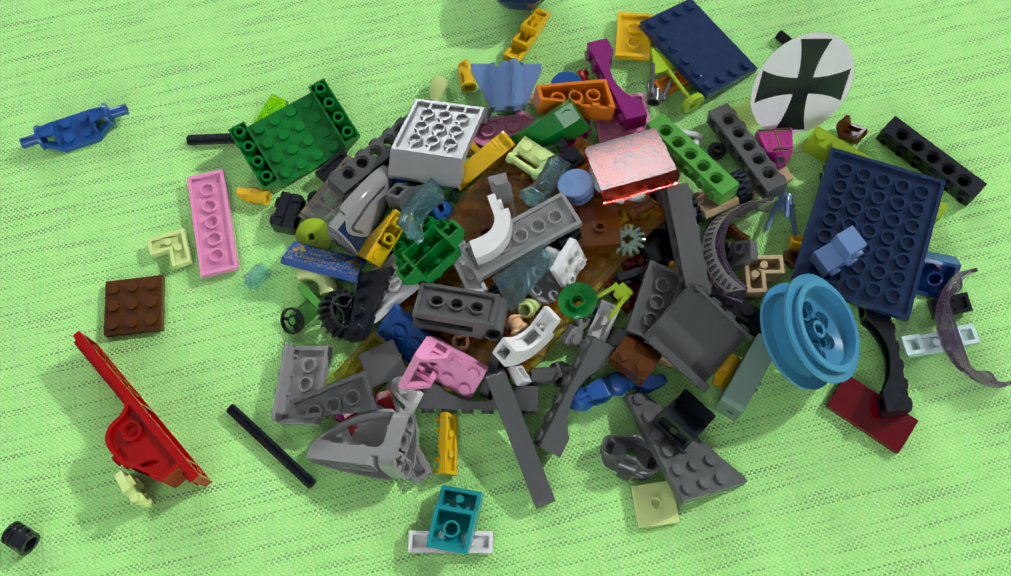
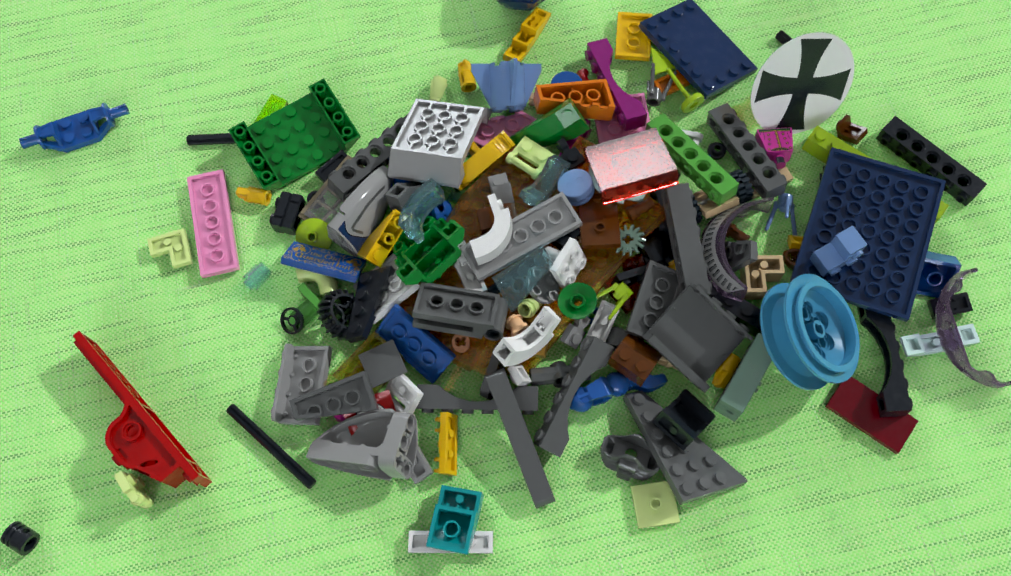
(134, 306): reddish brown plate -> none
(445, 364): bright pink bracket -> none

